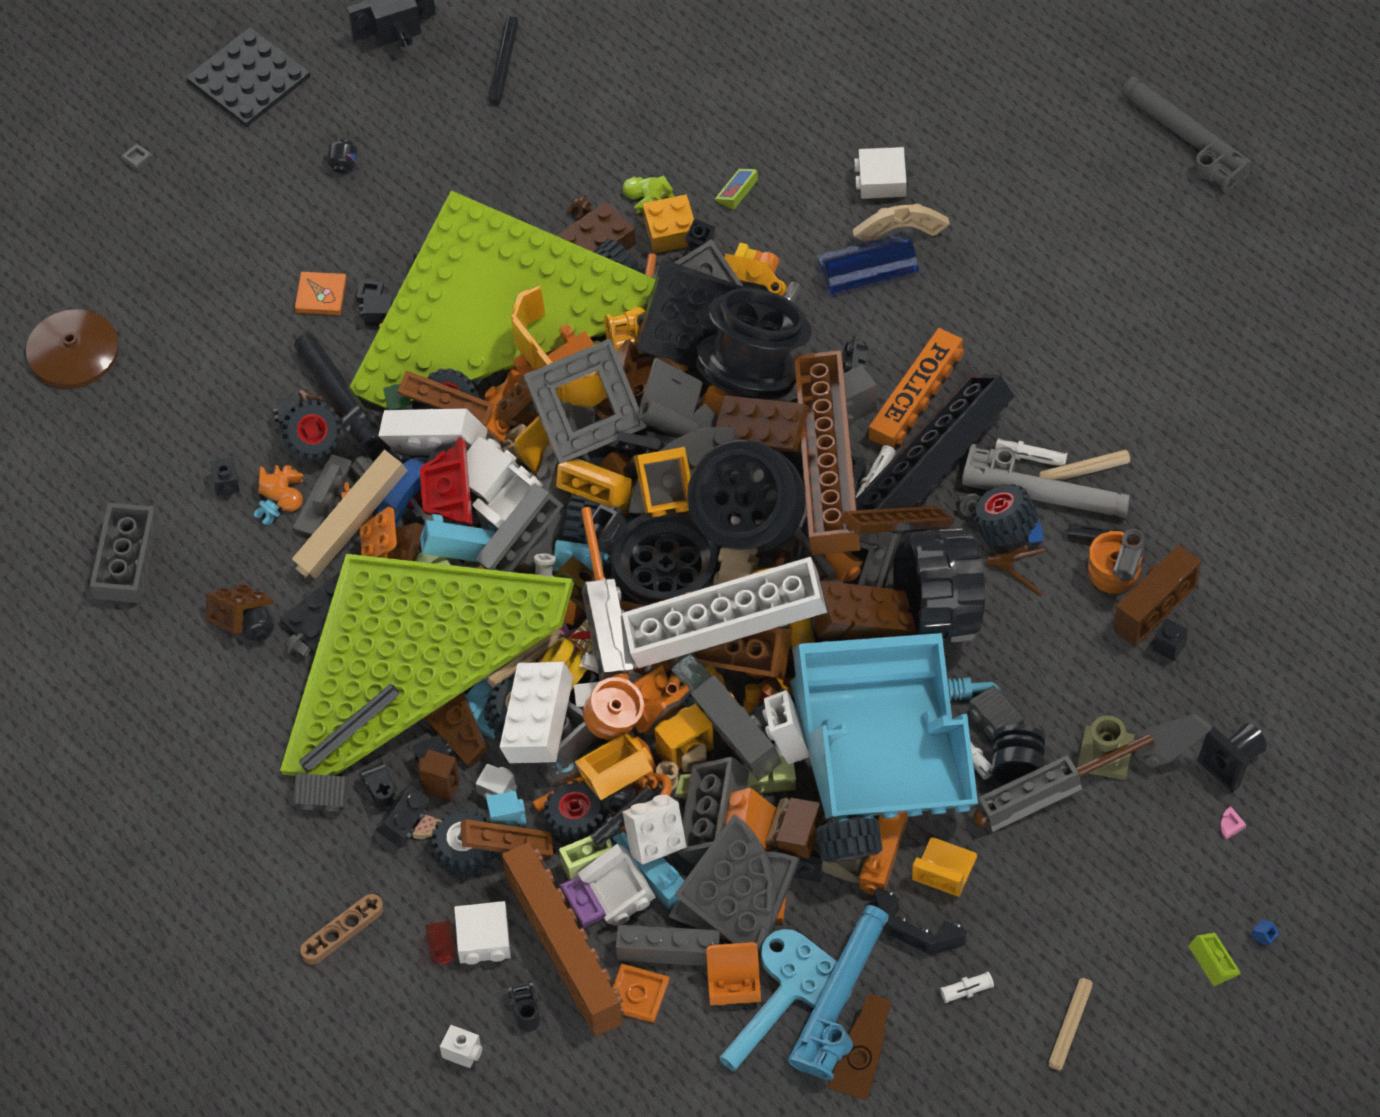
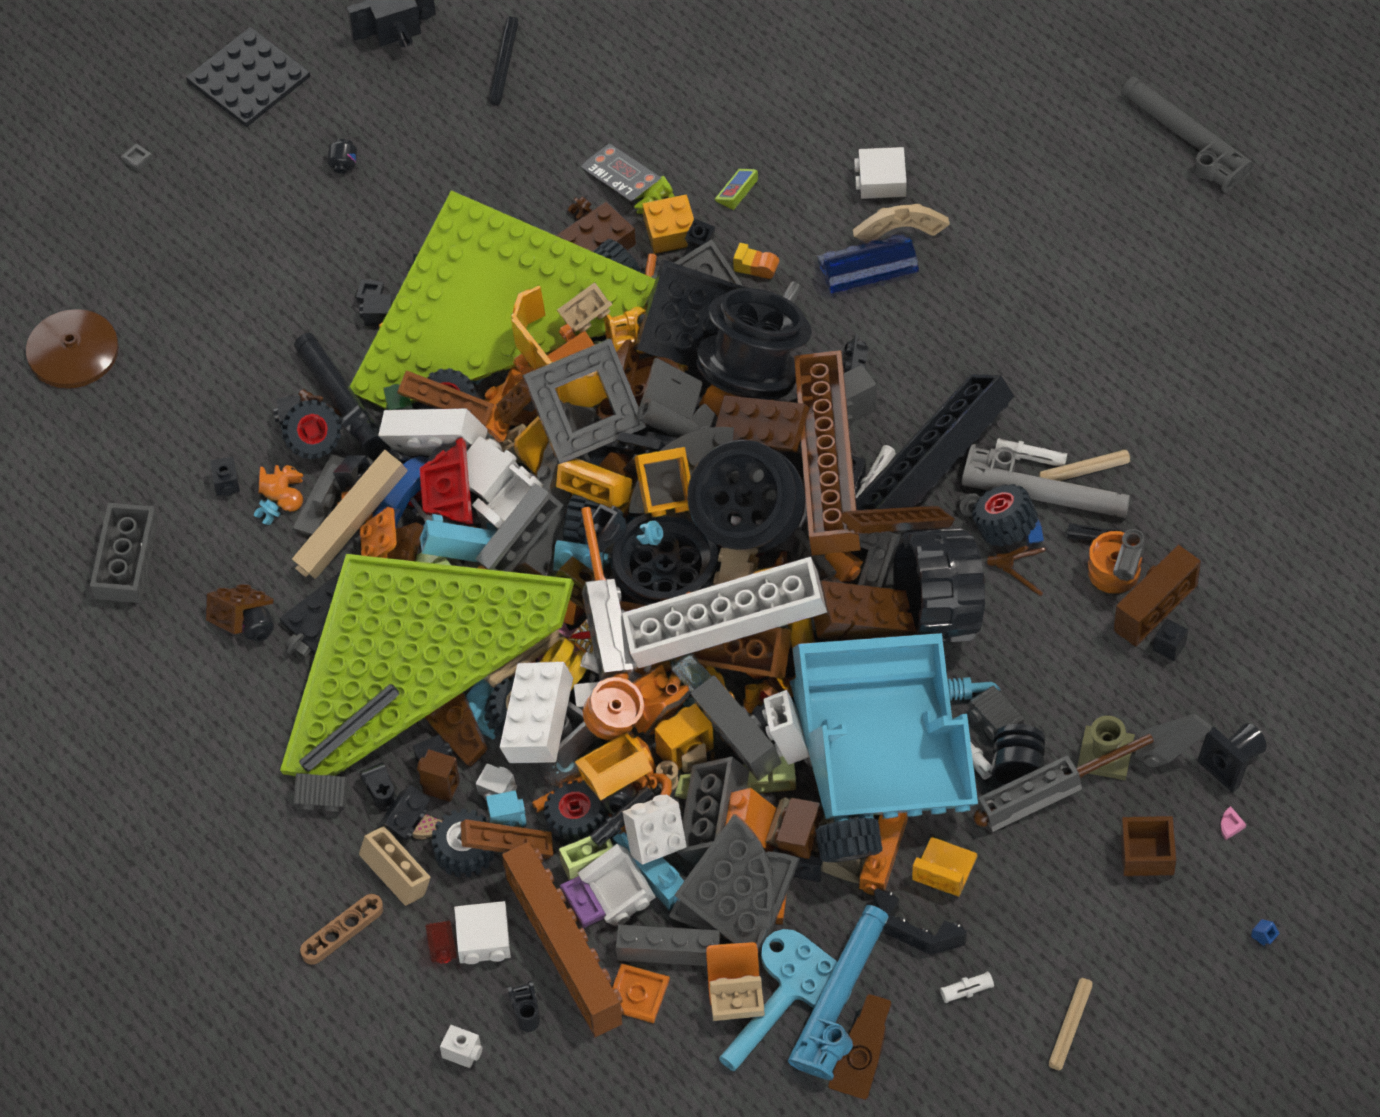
(320, 293): orange tile -> none
(350, 471): none -> black brick
(394, 865): none -> tan brick
(544, 564): white bush -> none
(584, 308): none -> tan bracket
(620, 172): none -> sticker
(652, 535): none -> medium azure plate
(736, 998): none -> tan bracket
(755, 272): light orange plate -> none
(916, 388): orange brick -> none
(1148, 846): none -> reddish brown piece
(1213, 958): lime slope -> none

